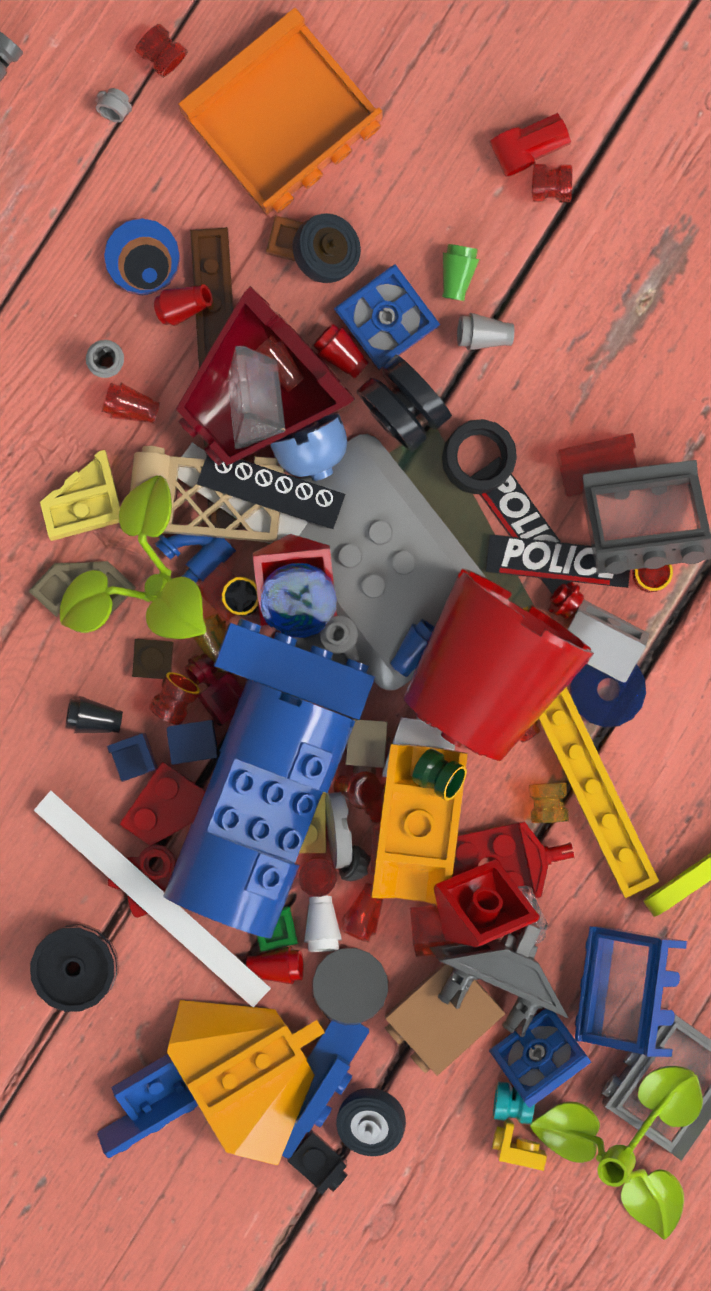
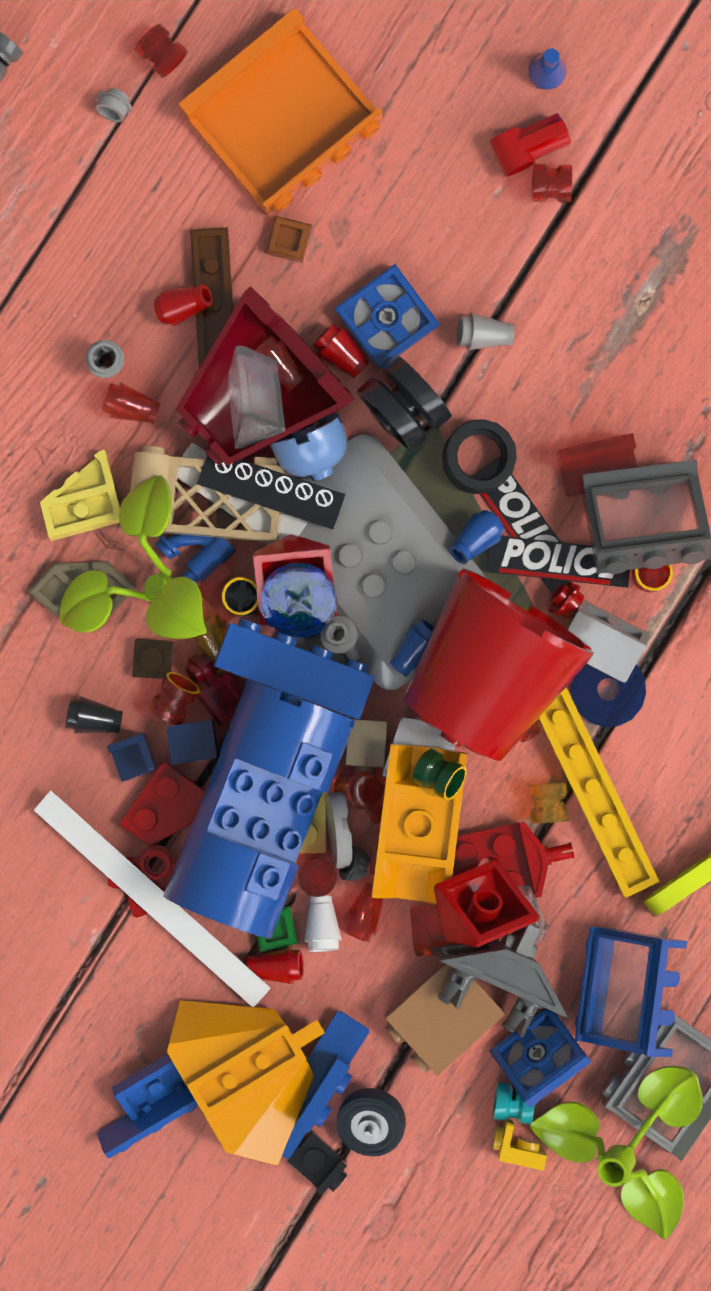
(77, 990): black wheel -> none
(142, 256): tile -> none
(326, 248): black wheel -> none
(350, 986): dark grey tile -> none
(458, 270): bright green cone -> none
(478, 535): none -> blue cone
(547, 69): none -> blue cone

